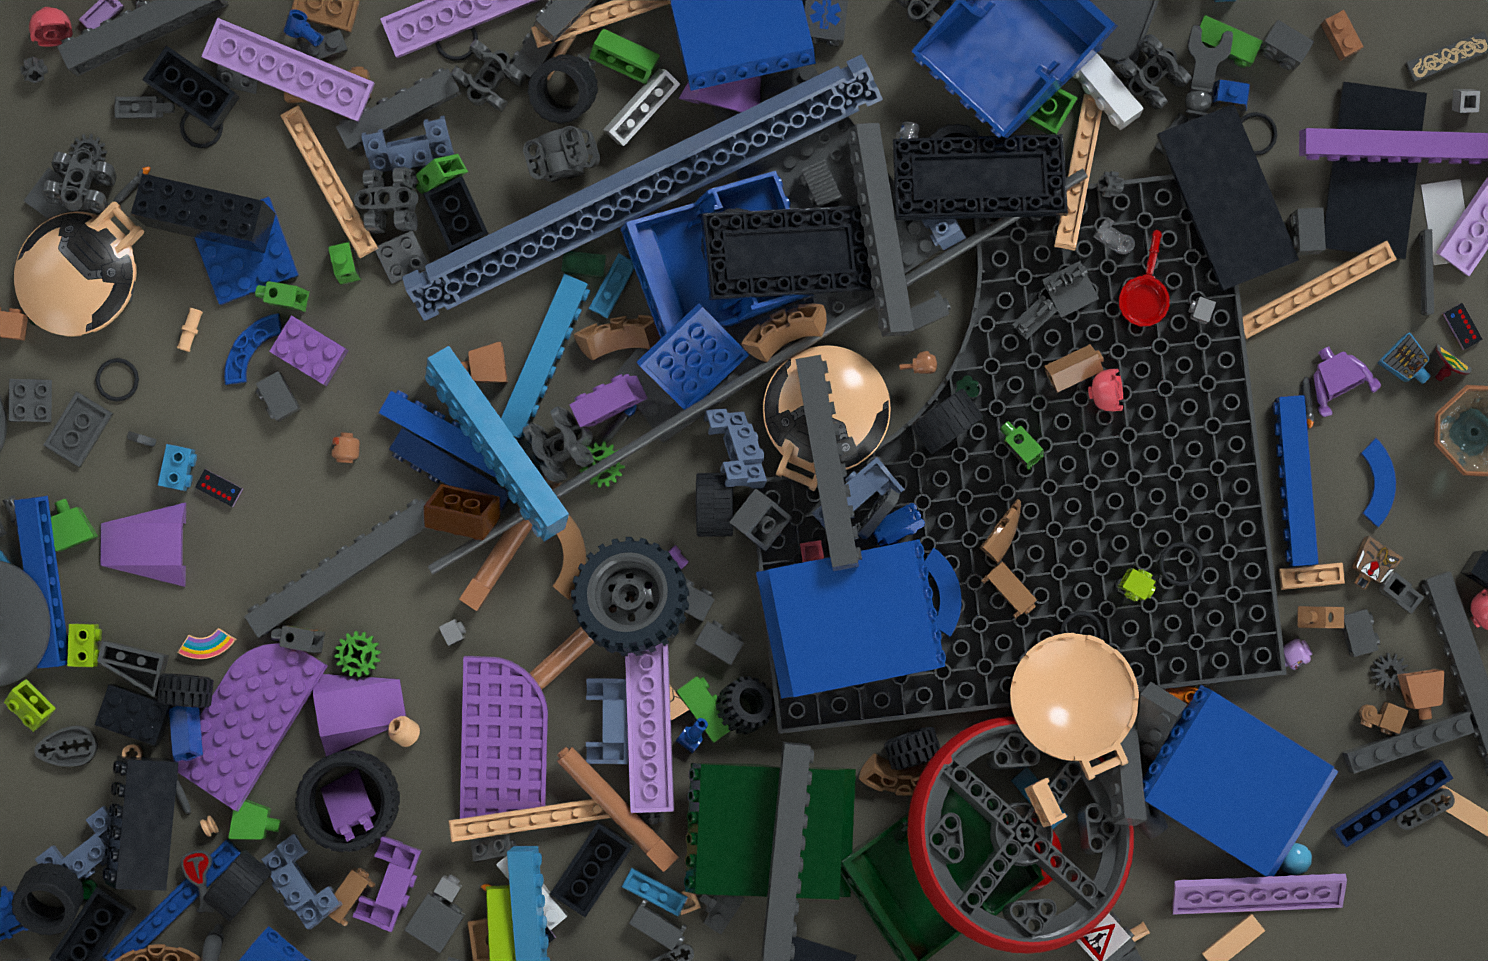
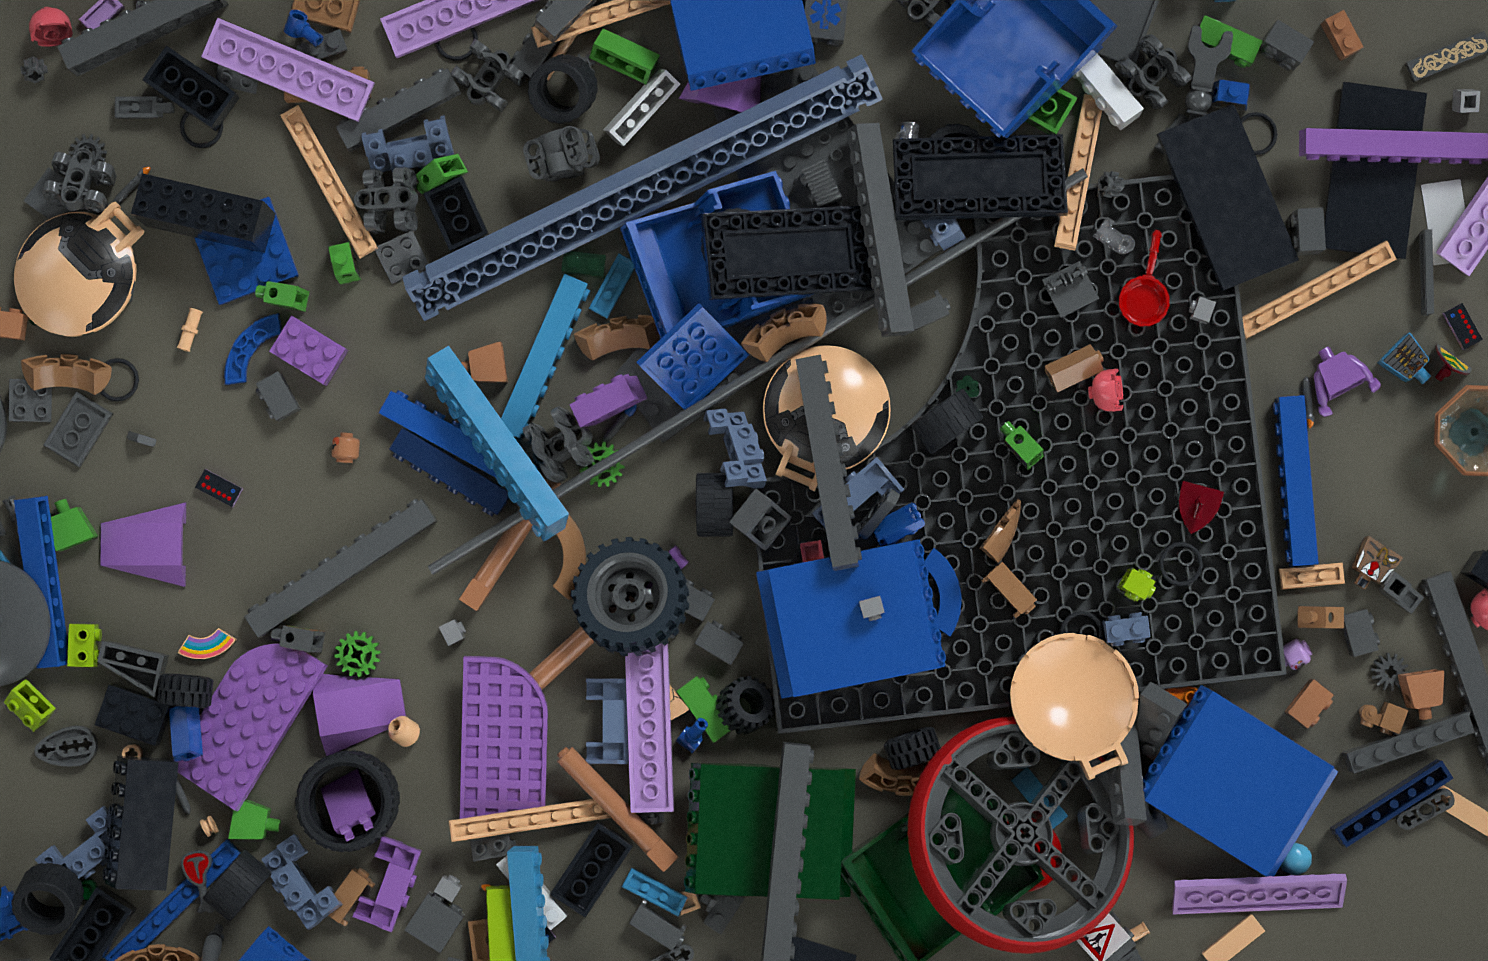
(66, 372): none -> medium nougat brick
(177, 467): dark azure brick -> none
(462, 512): reddish brown brick -> none
(872, 608): none -> light grey plate
(923, 364): nougat piece -> none
(1034, 317): dark grey hinge -> none
(1044, 803): light nougat hinge -> none
(1132, 628): none -> sand blue brick
(1198, 505): none -> dark red shield
(1309, 704): none -> nougat piece
(1384, 482): blue tile -> none

